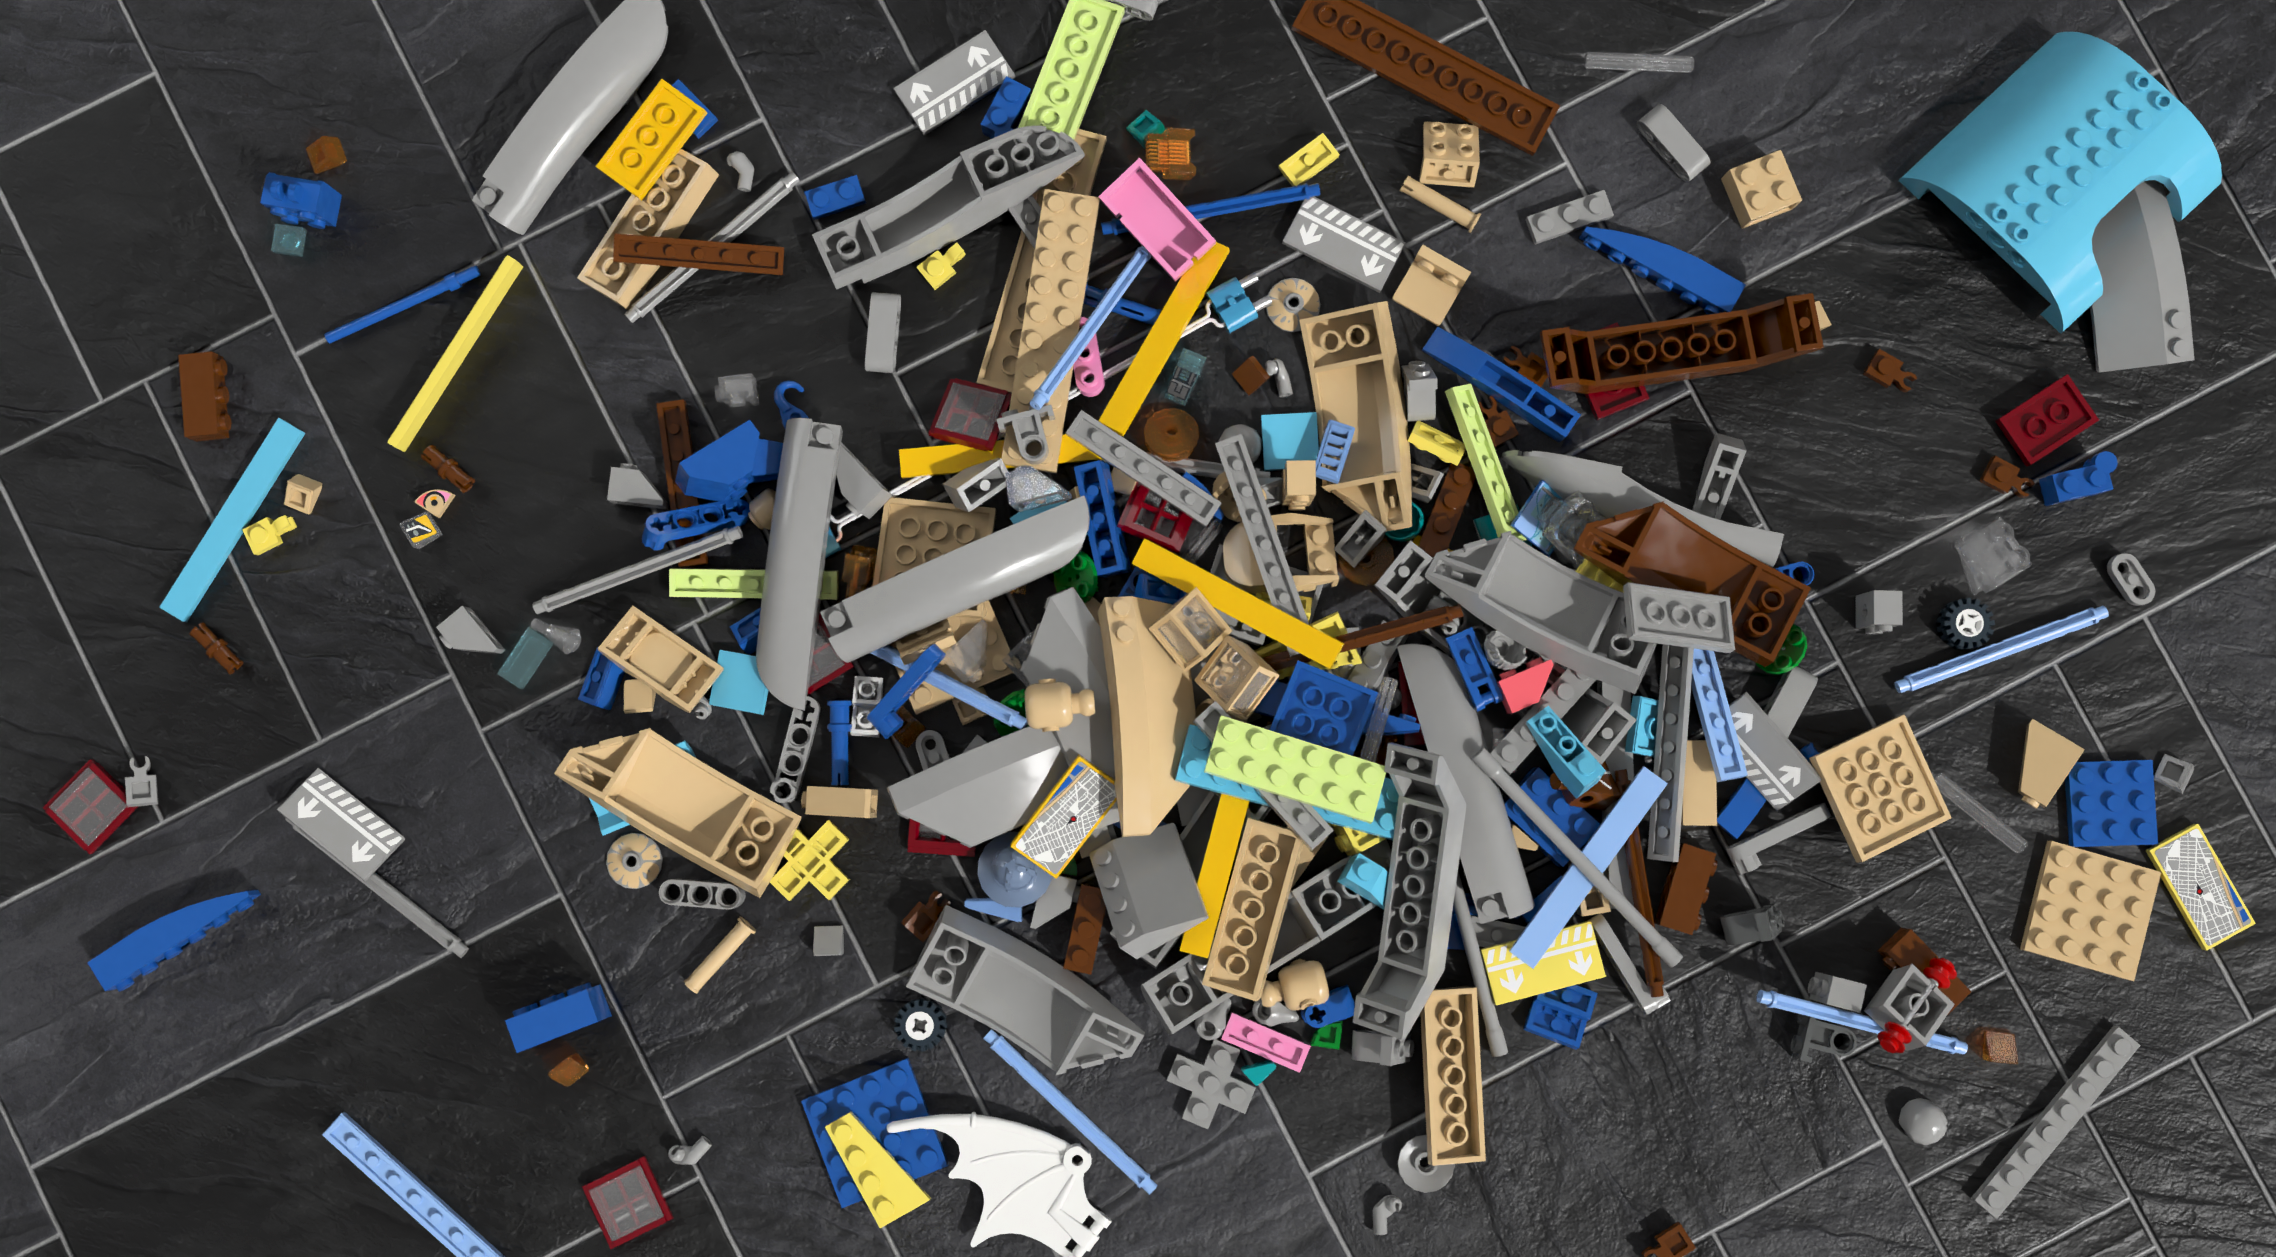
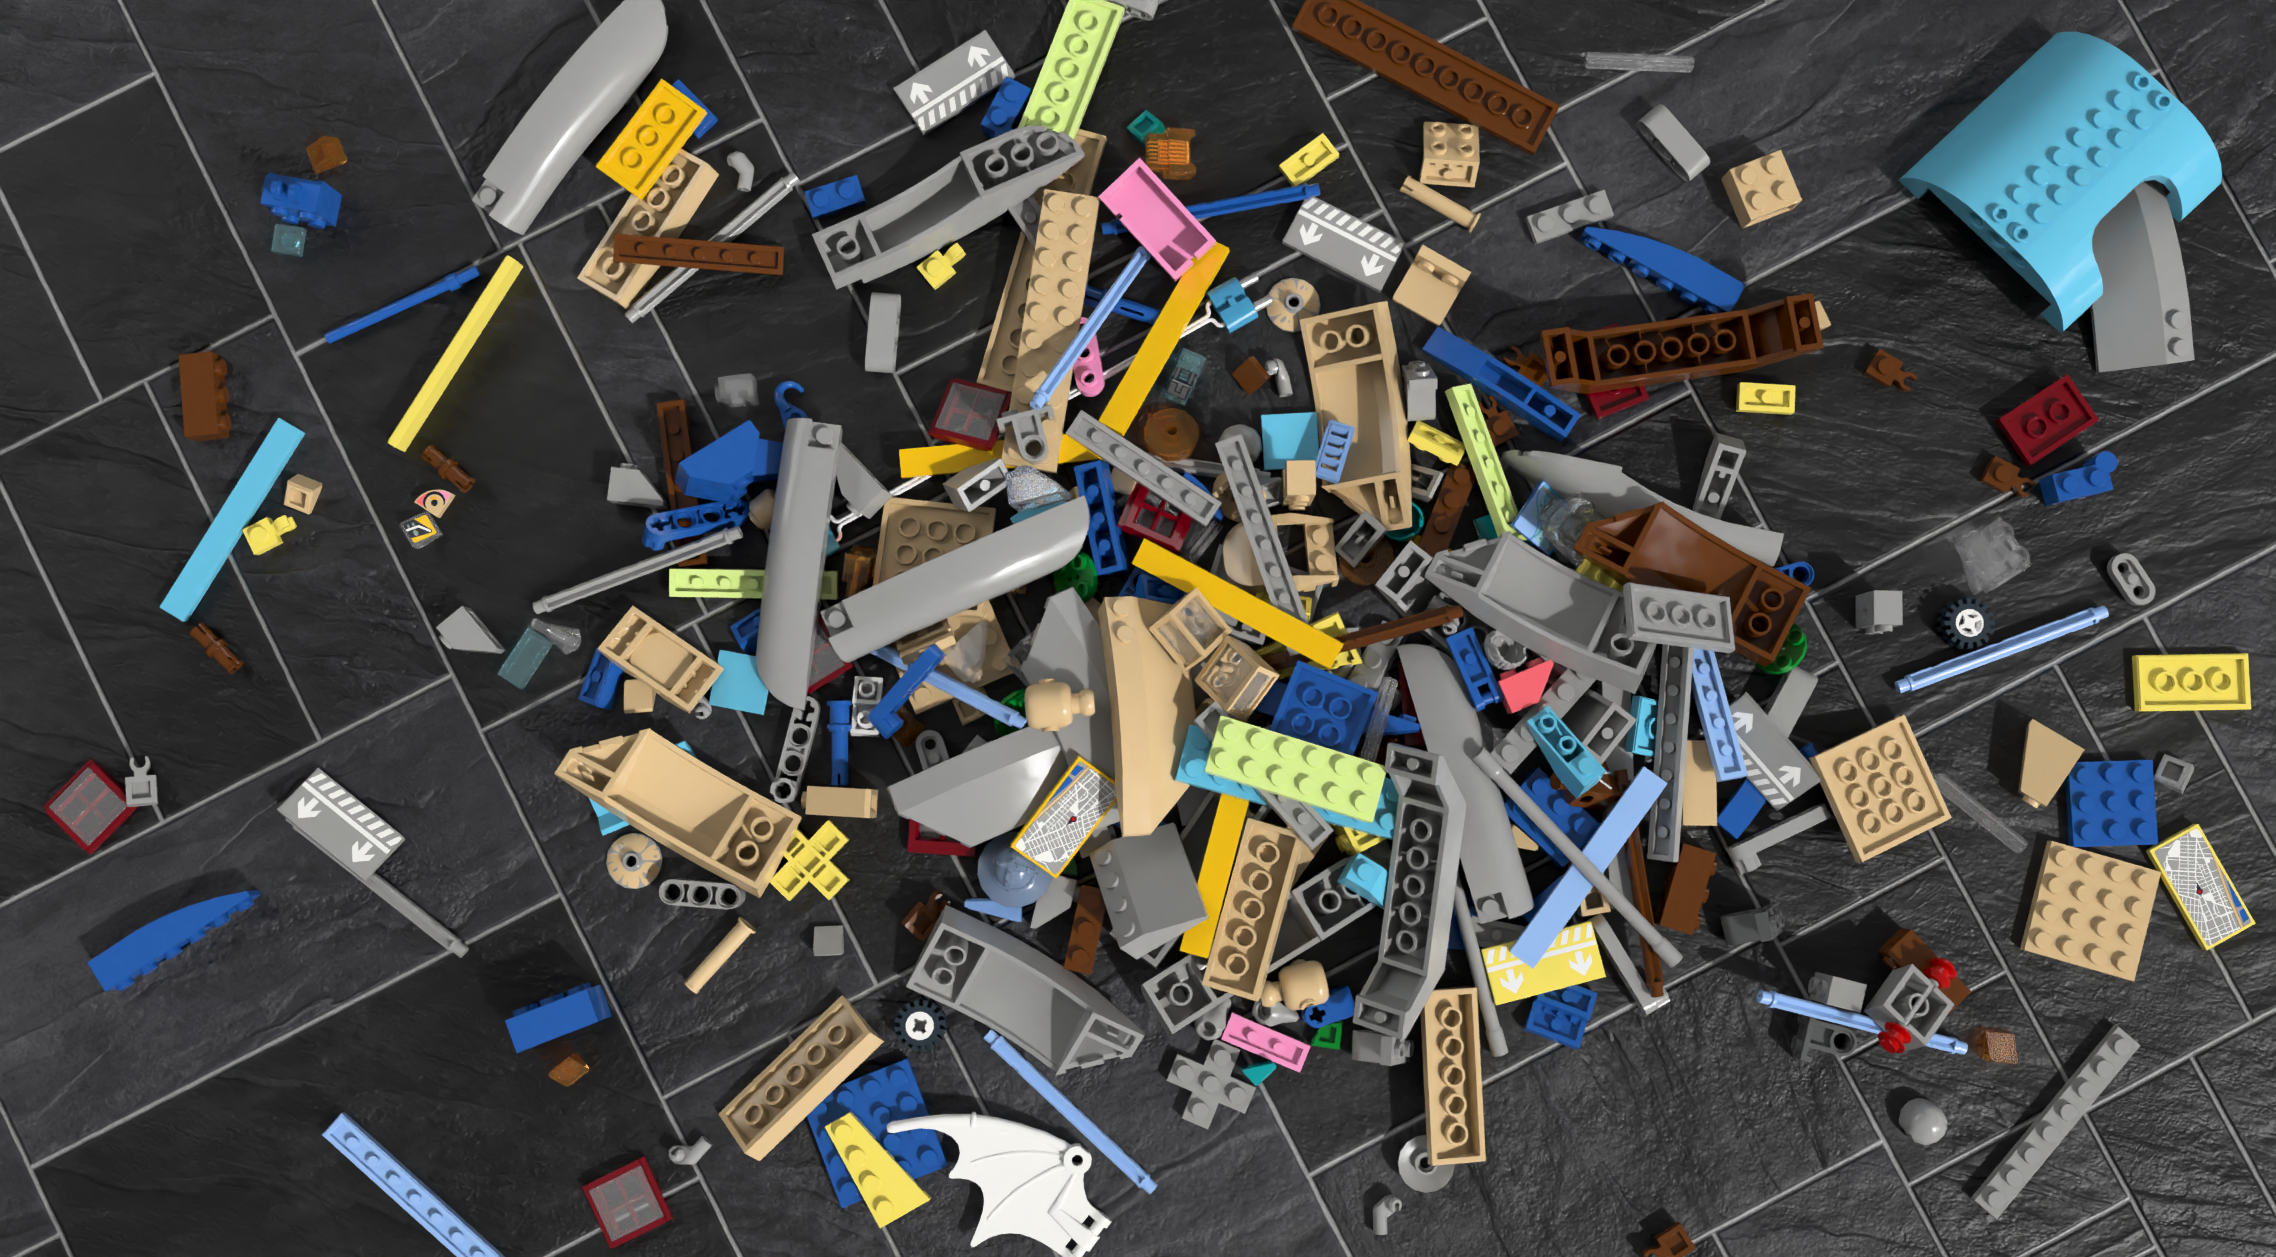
(800, 1078): none -> tan arch
(1765, 398): none -> light yellow plate
(2191, 682): none -> light yellow tile

